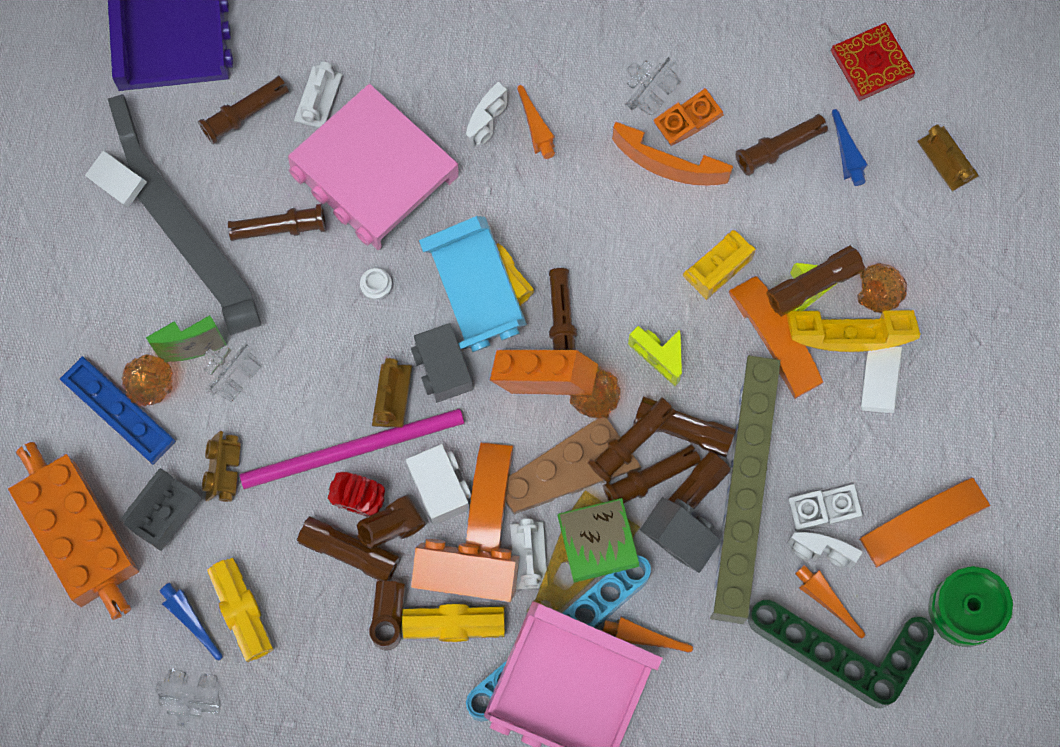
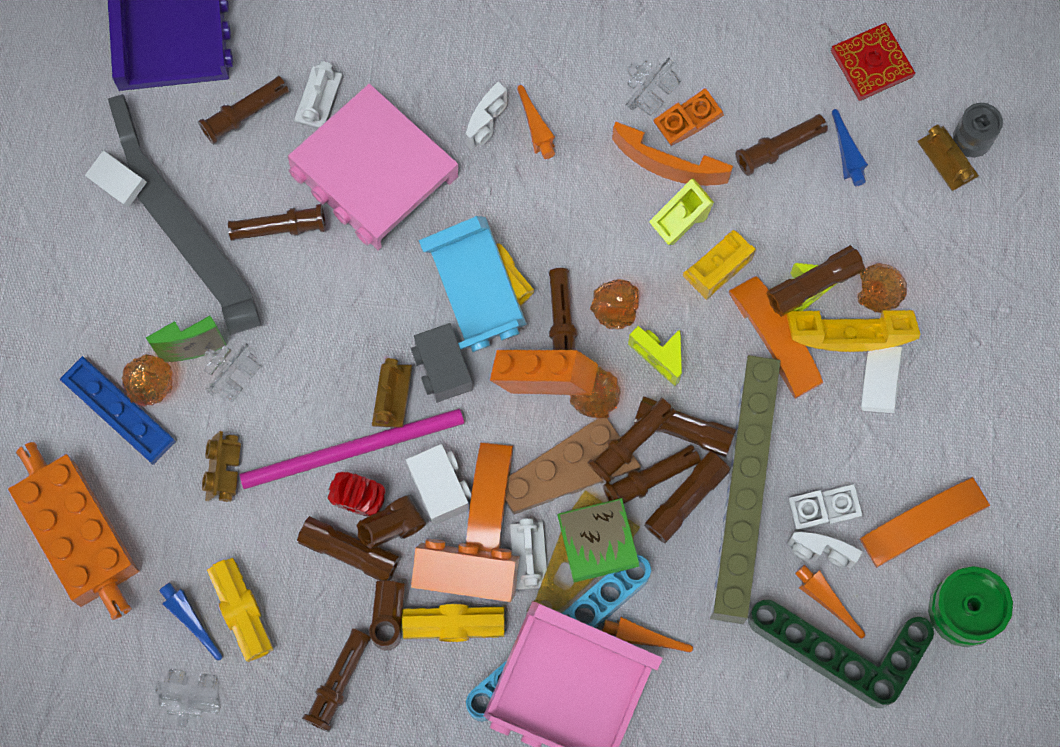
(160, 509): dark grey bracket -> none
(356, 642): none -> reddish brown pin
(375, 283): white plate -> none
(615, 304): none -> clear orange piece
(681, 534): dark grey brick -> none
(684, 210): none -> neon yellow slope
(978, 129): none -> dark grey wheel

